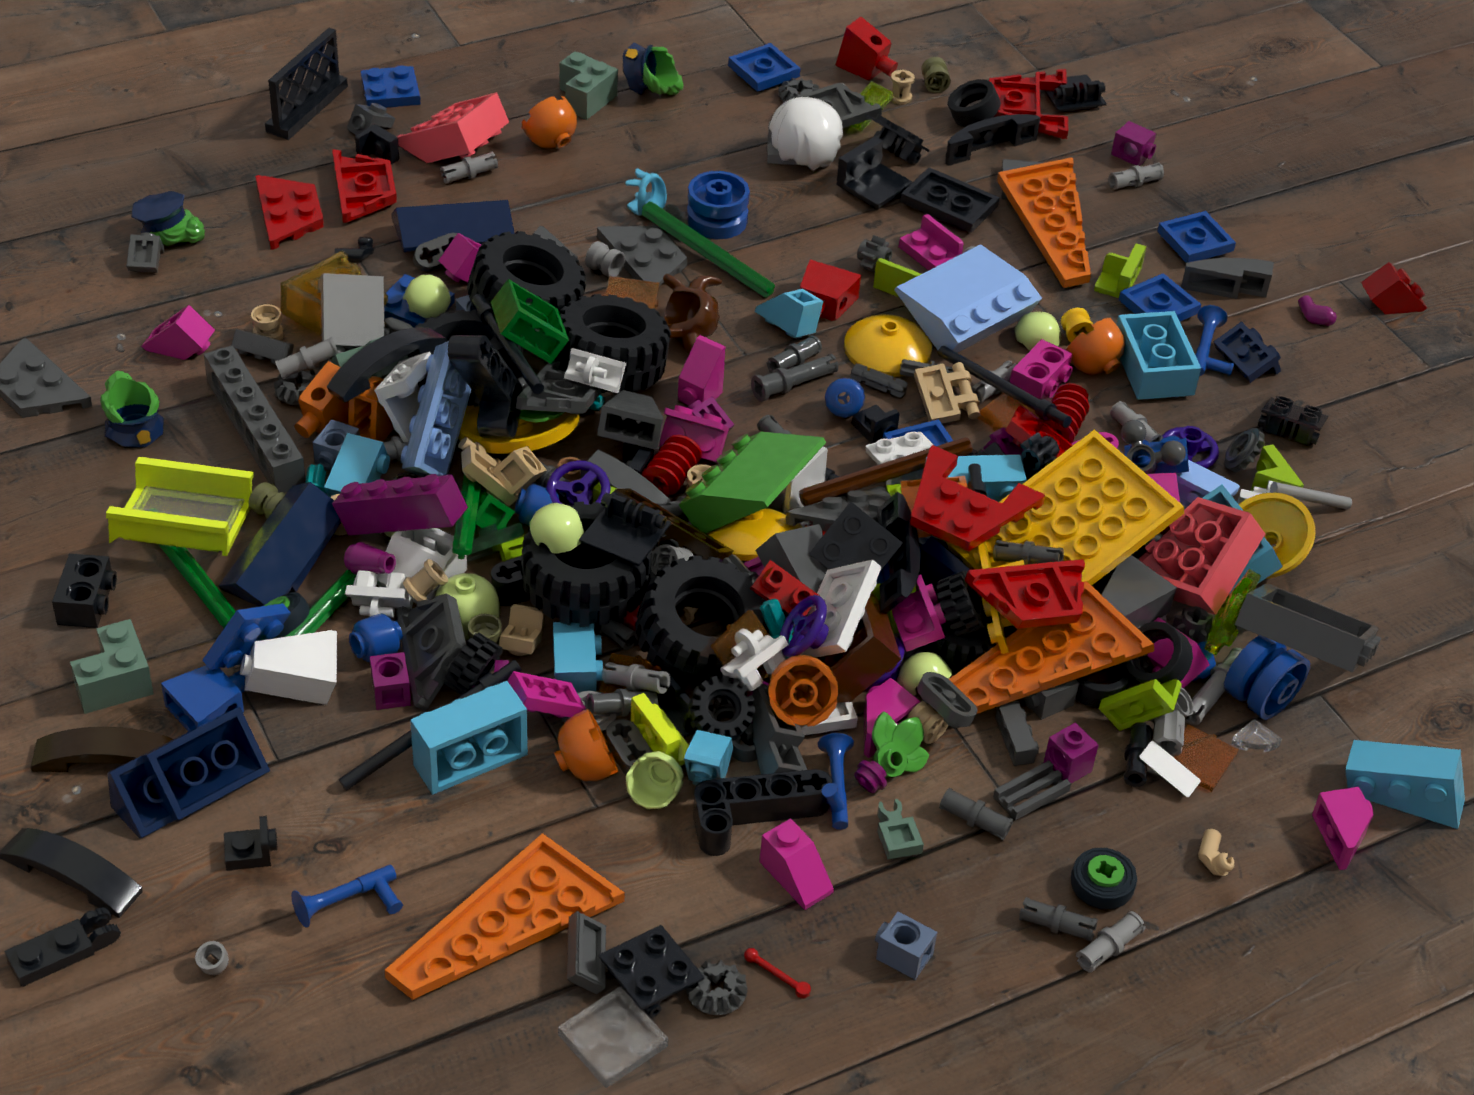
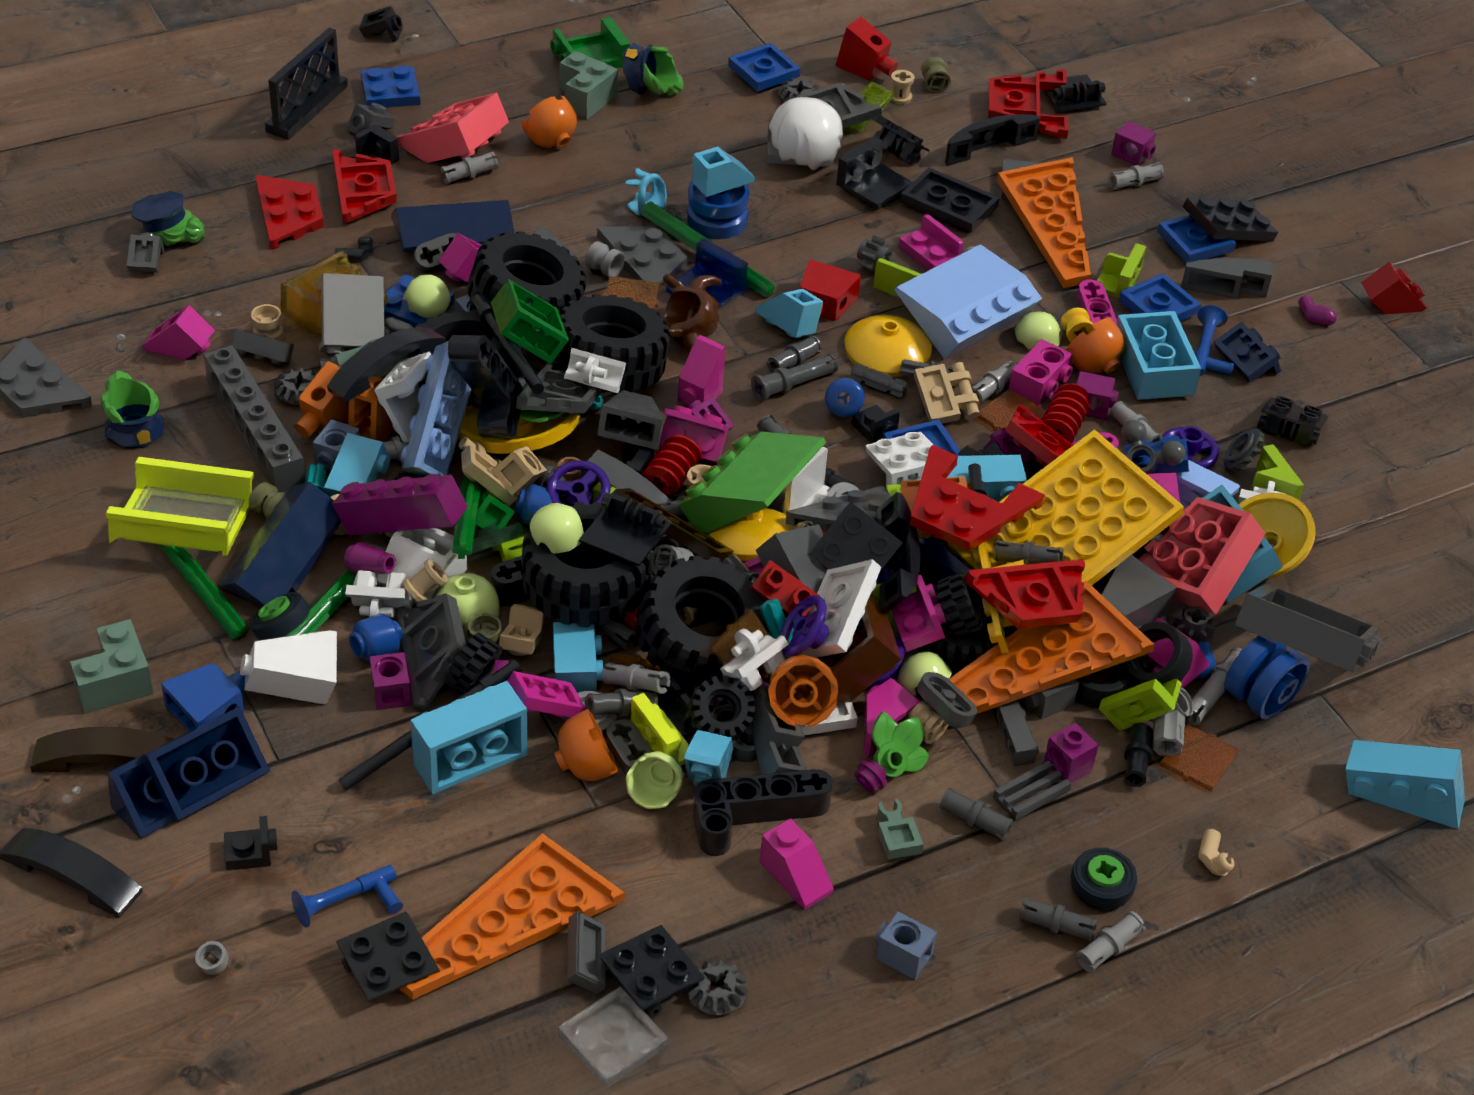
(62, 946): black hinge -> none
(84, 590): black brick -> none
(241, 633): blue plate -> none
(306, 358): light grey pin -> none
(381, 20): none -> black bracket
(387, 956): none -> black hinge
(602, 46): none -> green panel
(718, 172): none -> medium azure slope
(719, 263): none -> clear blue bracket
(802, 988): red hinge -> none
(835, 746): blue piece -> none
(877, 473): reddish brown axle -> none
(971, 92): black tyre -> none
(1038, 452): black gear -> none
(1042, 408): black bar -> none
(1100, 393): none -> magenta brick
(1101, 301): none -> dark pink beam
(1169, 768): white sticker -> none
(1223, 627): clear neon green wing -> none
(1230, 219): none -> black plate
(1256, 737): clear tile -> none
(1312, 495): light grey bar -> none
(1343, 822): dark pink slope -> none

